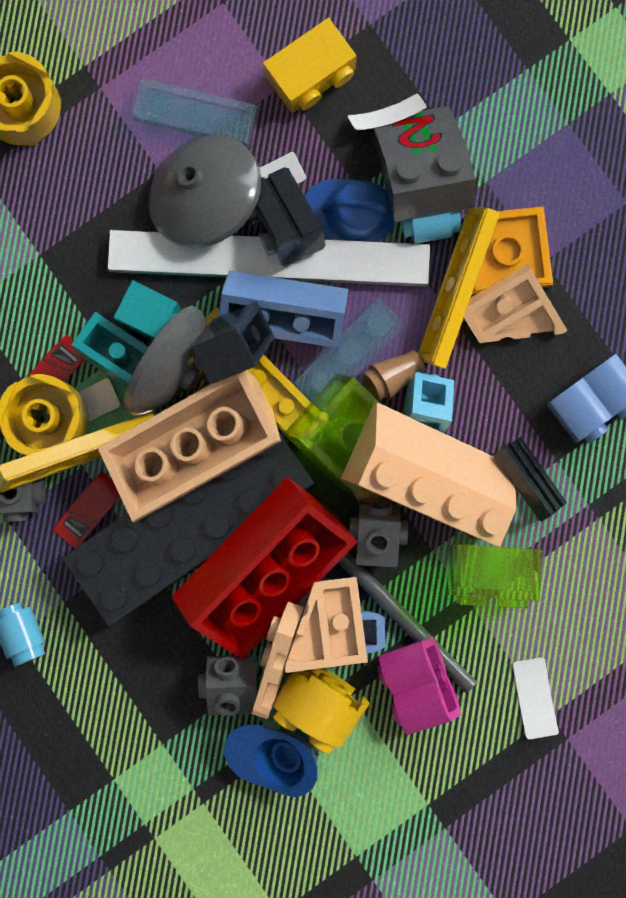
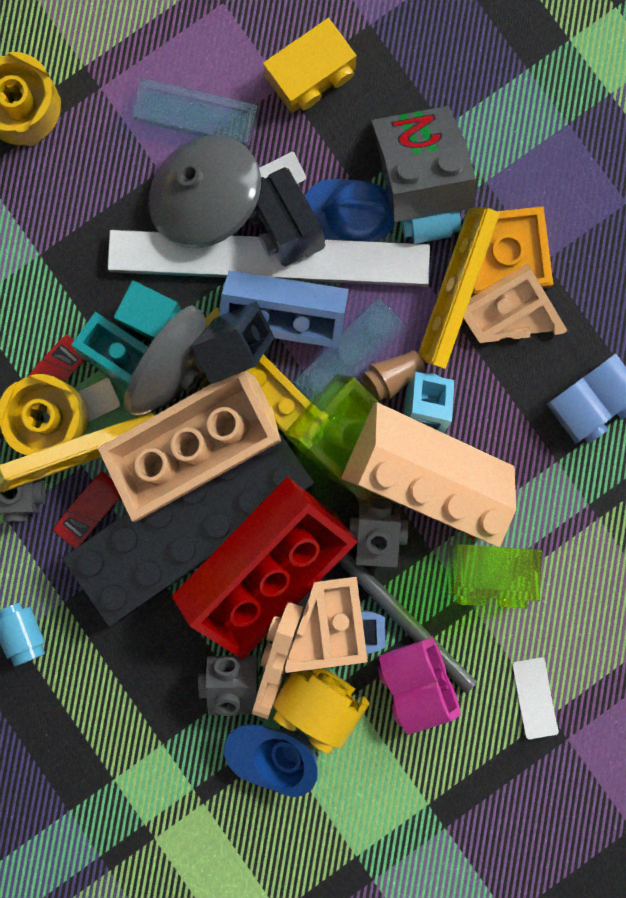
(389, 114): white sticker -> none
(530, 479): black tile -> none

